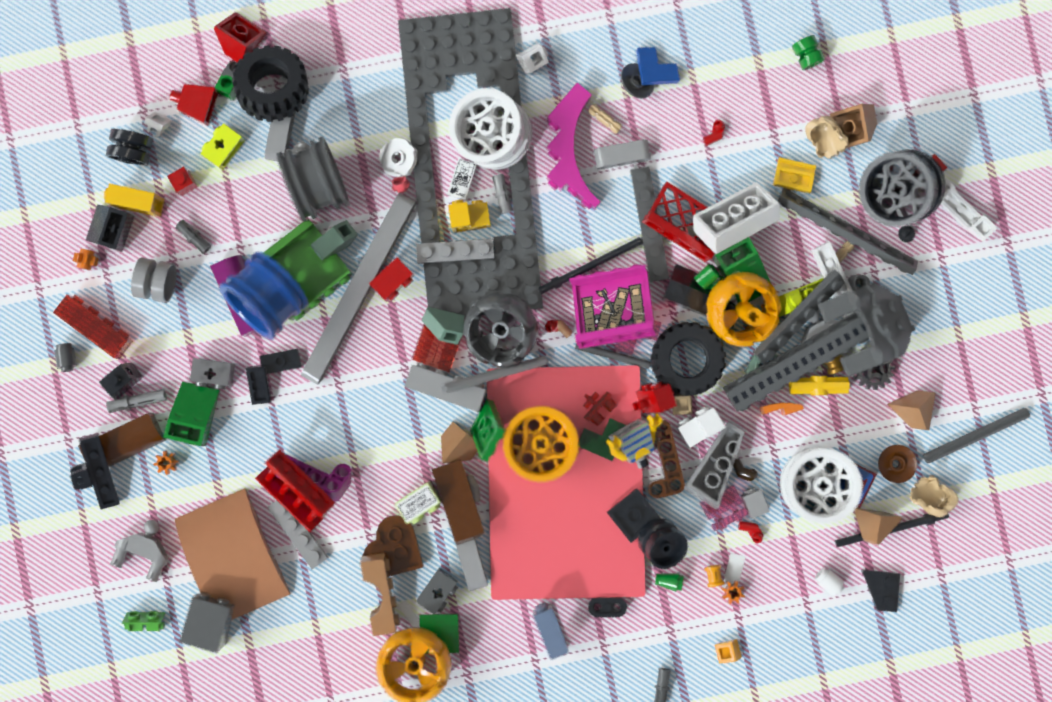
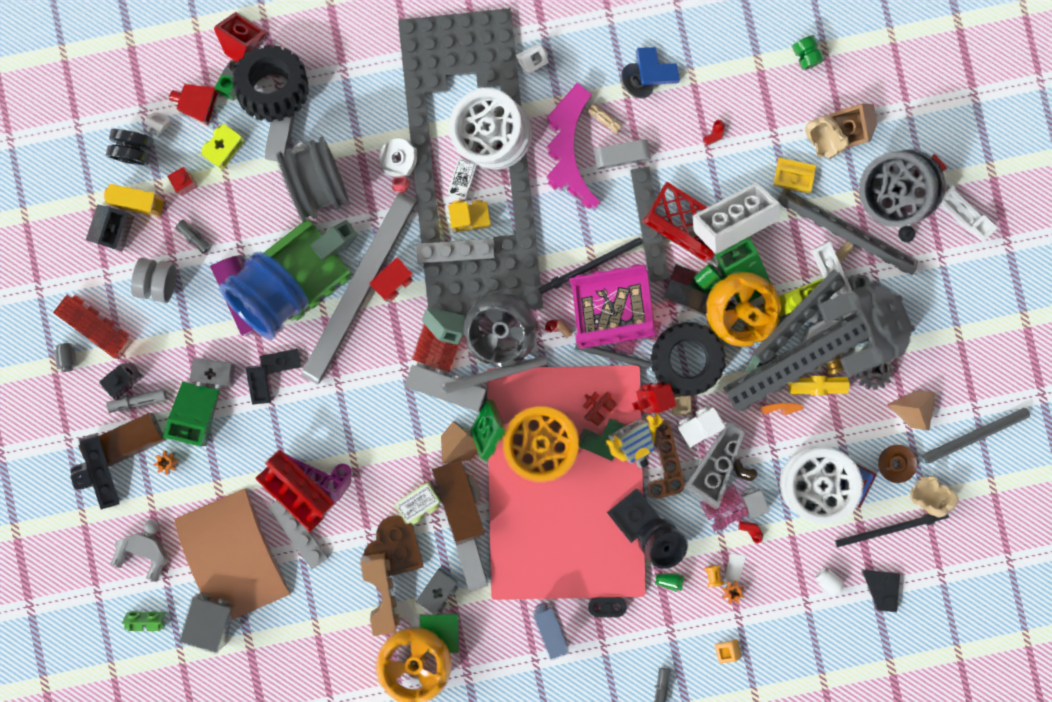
(85, 259): orange gear -> none
(502, 194): light grey pin -> none
(875, 524): medium nougat slope -> none

